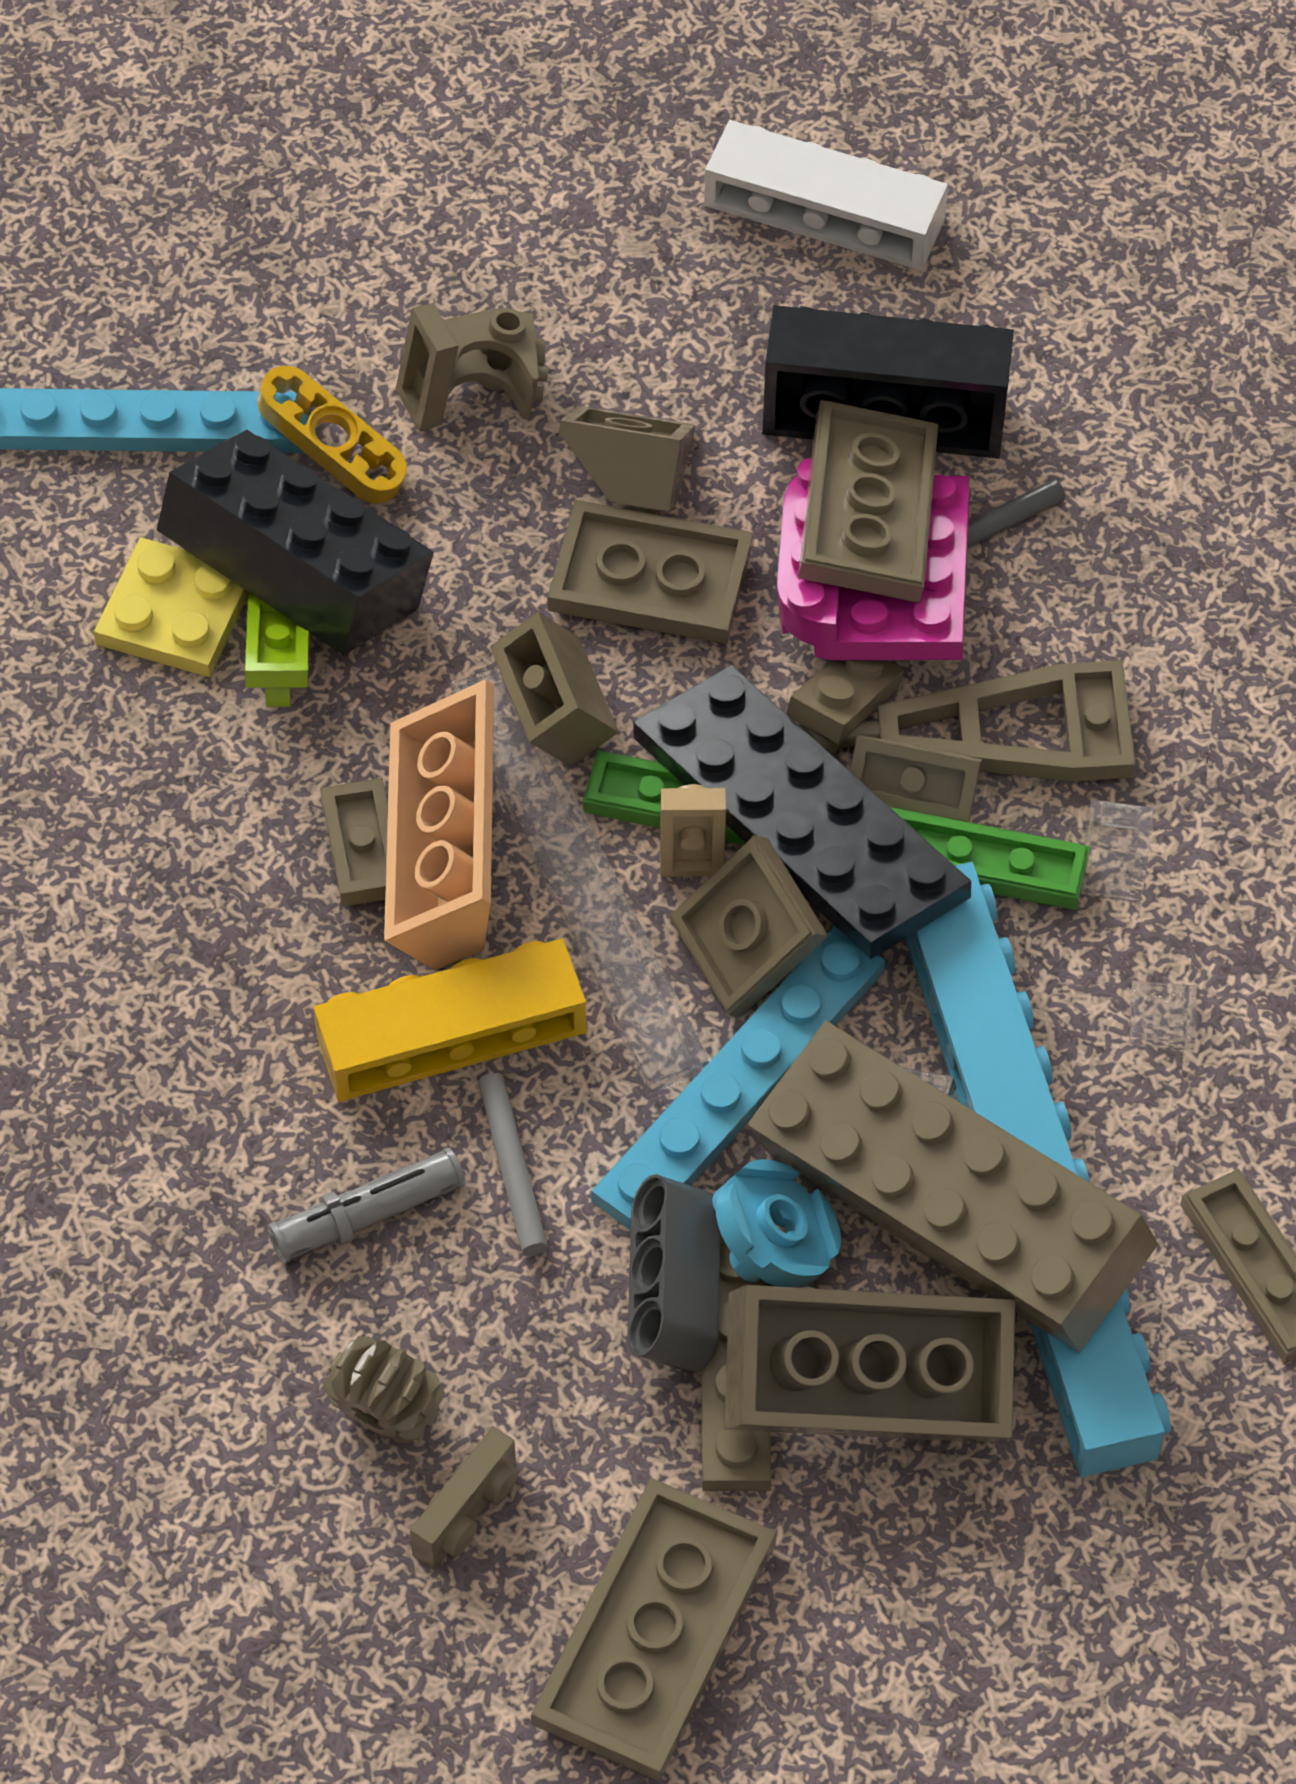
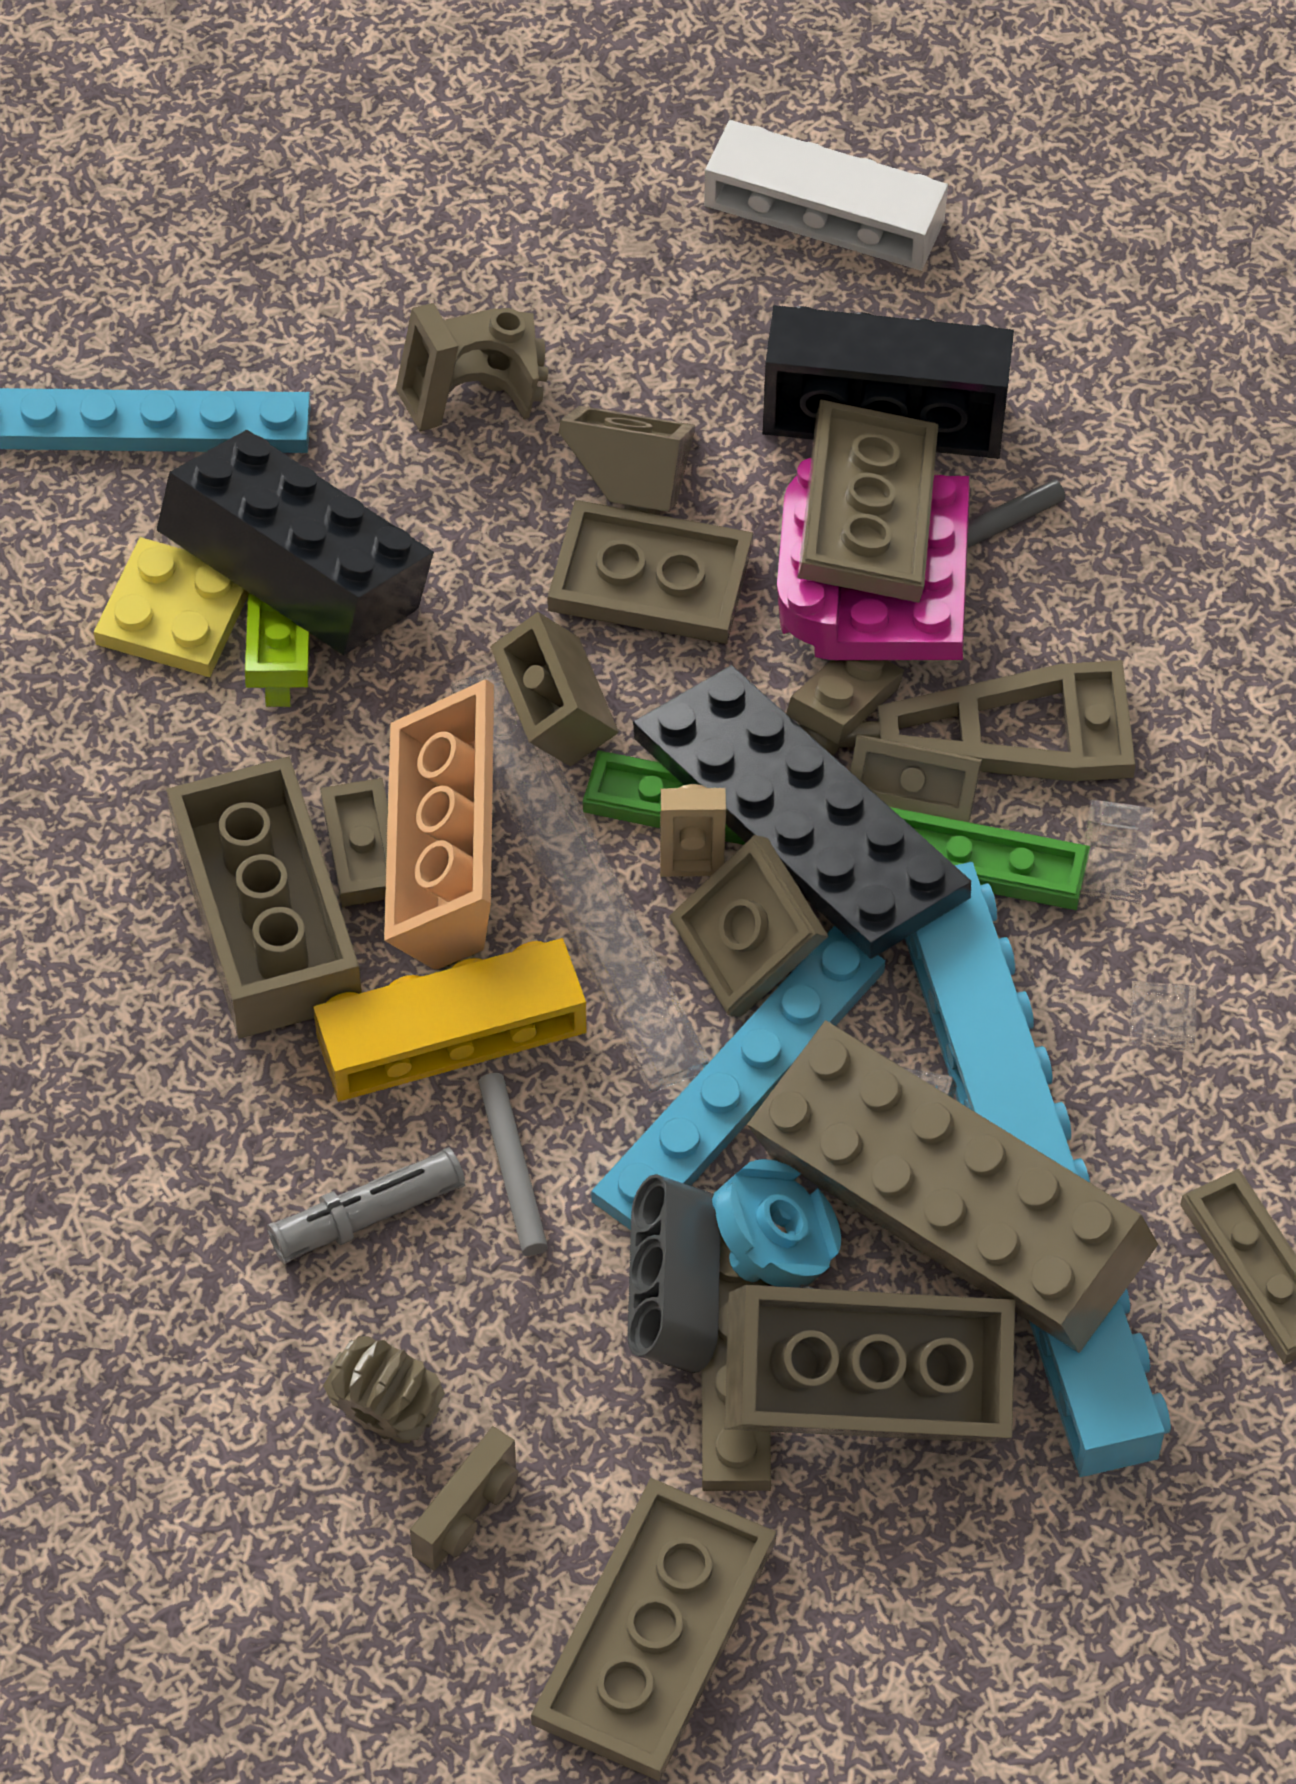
(263, 895): none -> dark tan brick
(310, 394): yellow beam -> none

